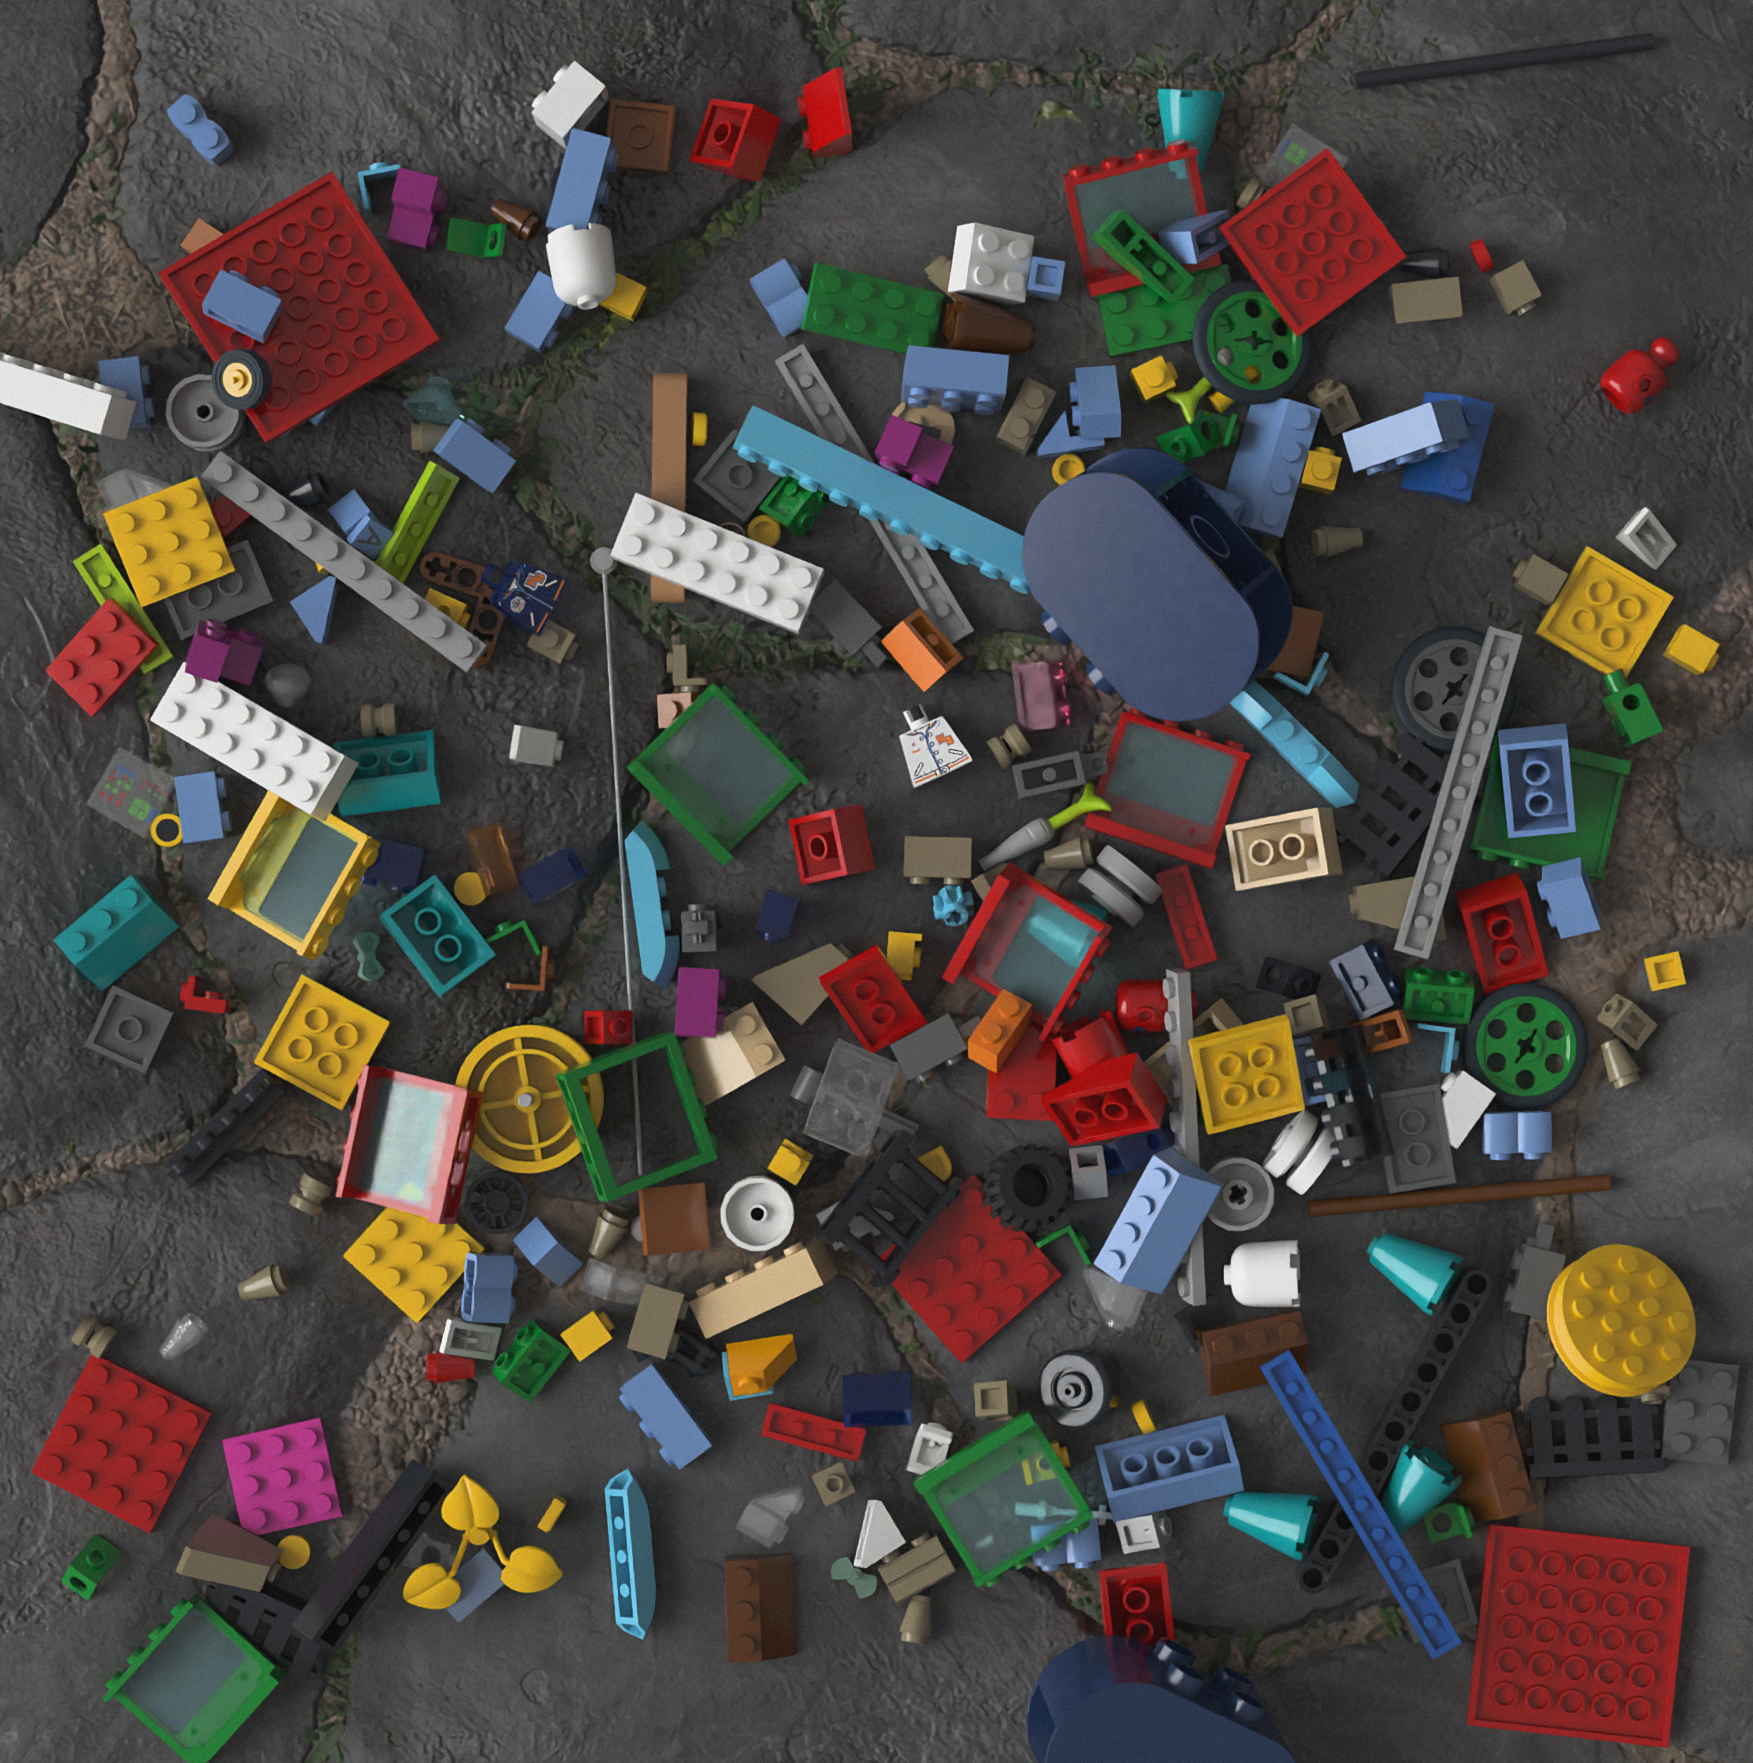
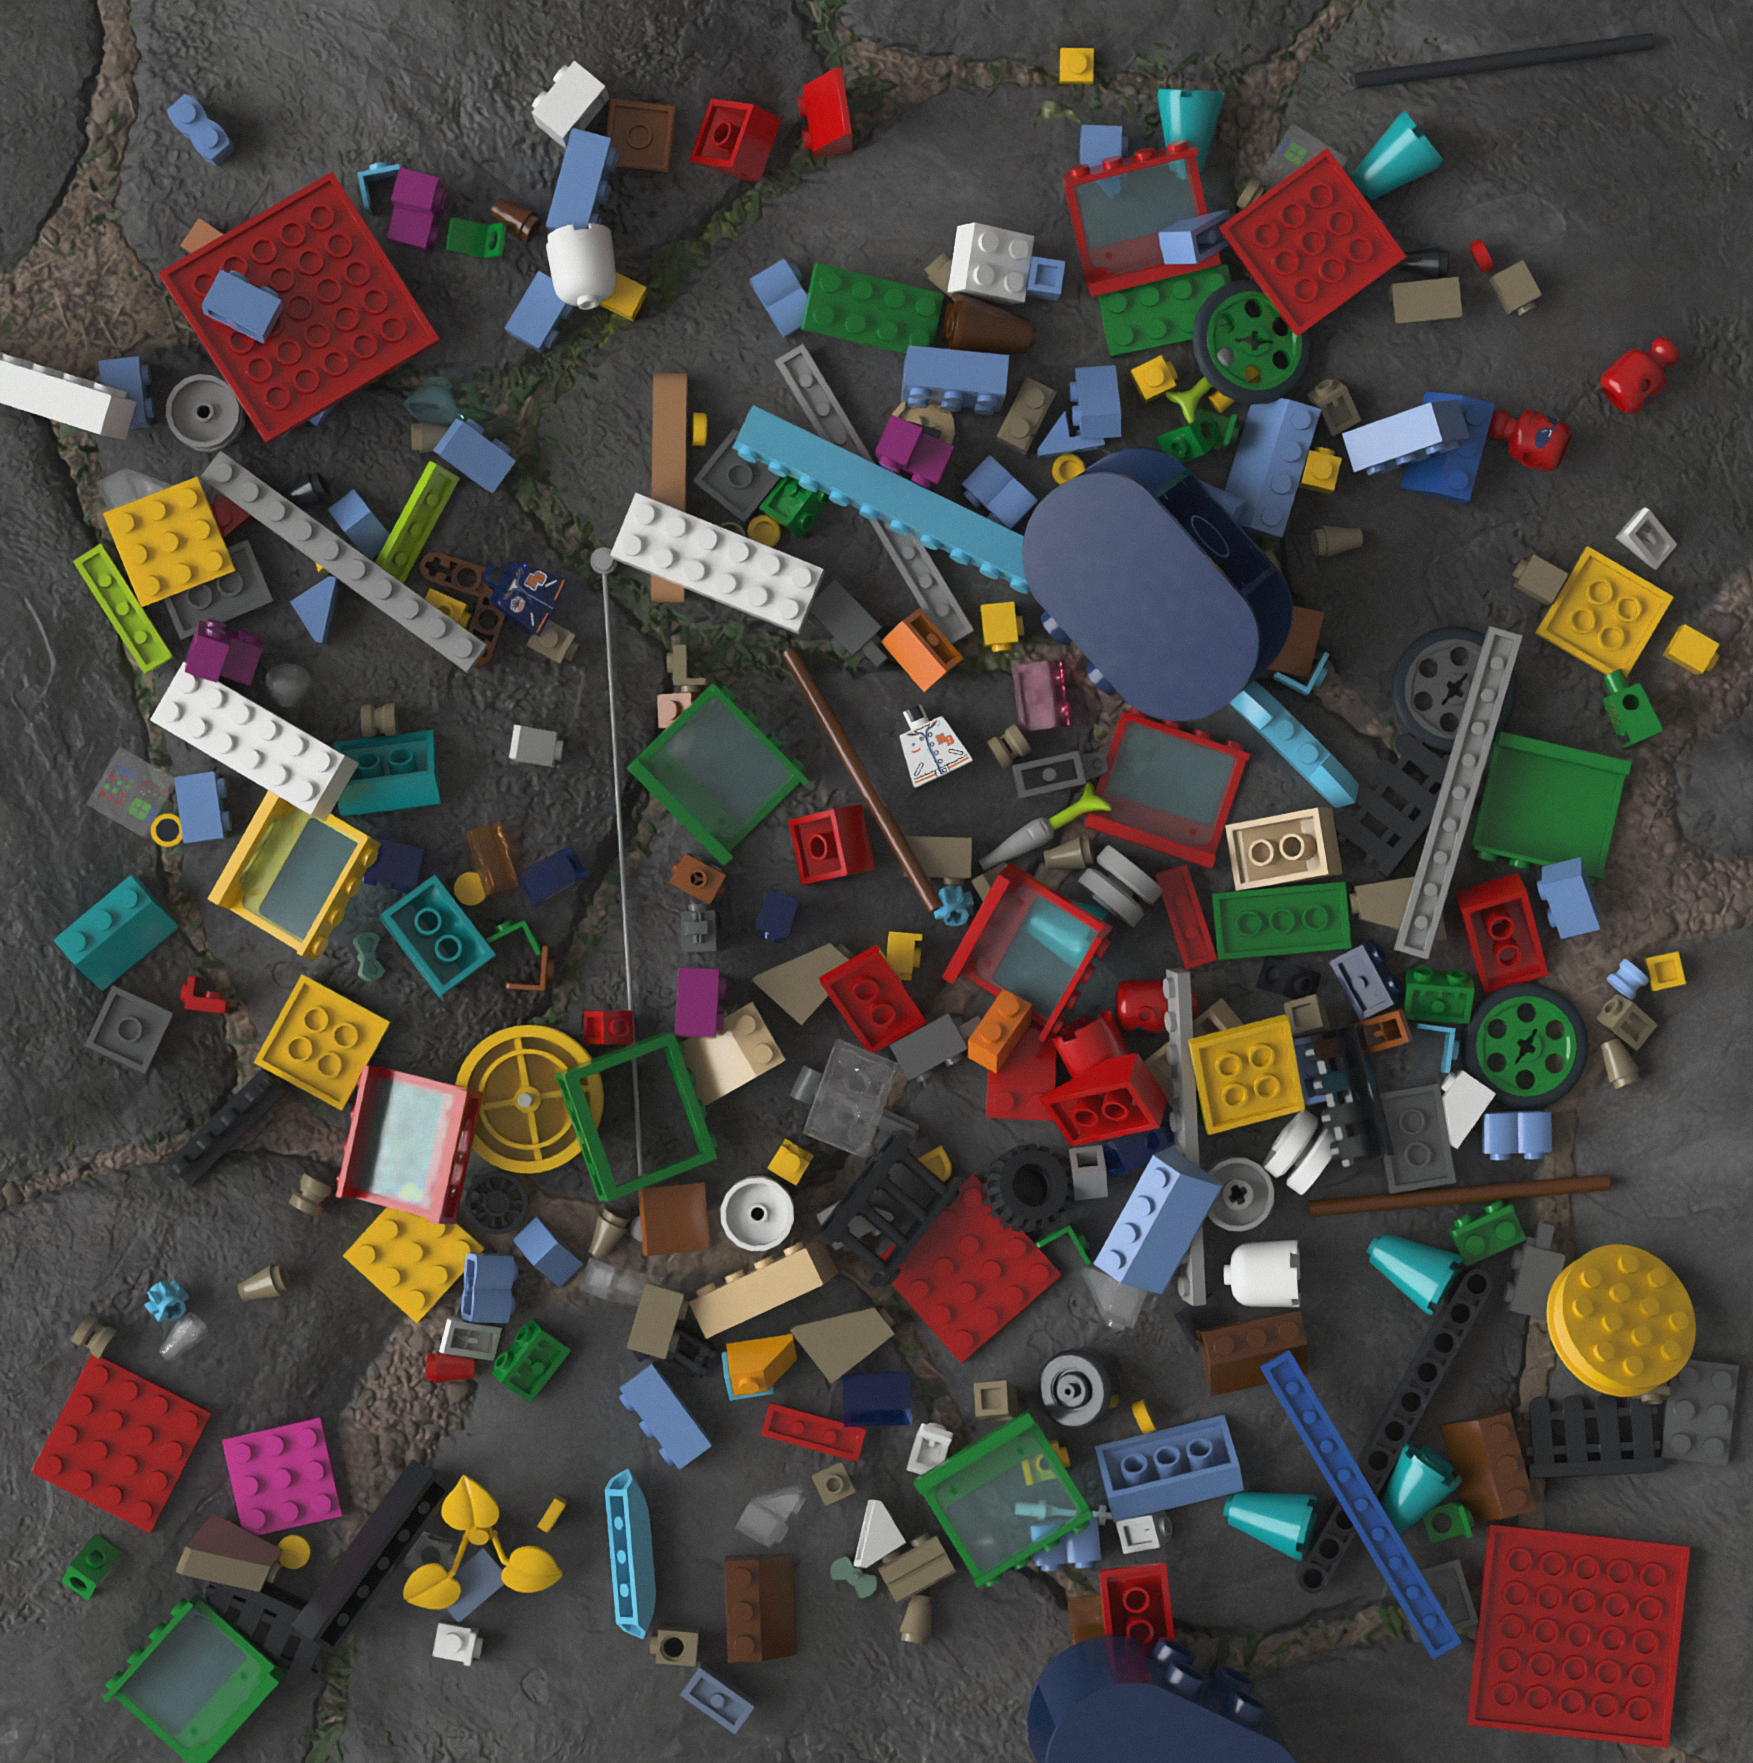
(102, 657): red plate -> none
(167, 1301): none -> medium azure gear
(241, 379): black wheel -> none
(370, 536): medium blue tile -> none
(457, 1643): none -> white bracket
(588, 1334): yellow brick -> none
(644, 859): medium azure brick -> none
(689, 1638): none -> dark tan brick
(712, 878): none -> dark orange head
(718, 1698): none -> sand blue panel
(844, 1338): none -> dark tan slope
(862, 780): none -> reddish brown piece
(998, 494): none -> medium blue brick
(1000, 626): none -> yellow brick
(1076, 65): none -> yellow plate
(1085, 1617): none -> clear orange tile
(1100, 143): none -> medium blue slope
(1142, 255): green slope -> none
(1281, 921): none -> green plate
(1396, 159): none -> teal cone
(1486, 1233): none -> green bracket
(1533, 439): none -> red piece
(1537, 780): medium blue brick -> none
(1628, 979): none -> light blue wheel

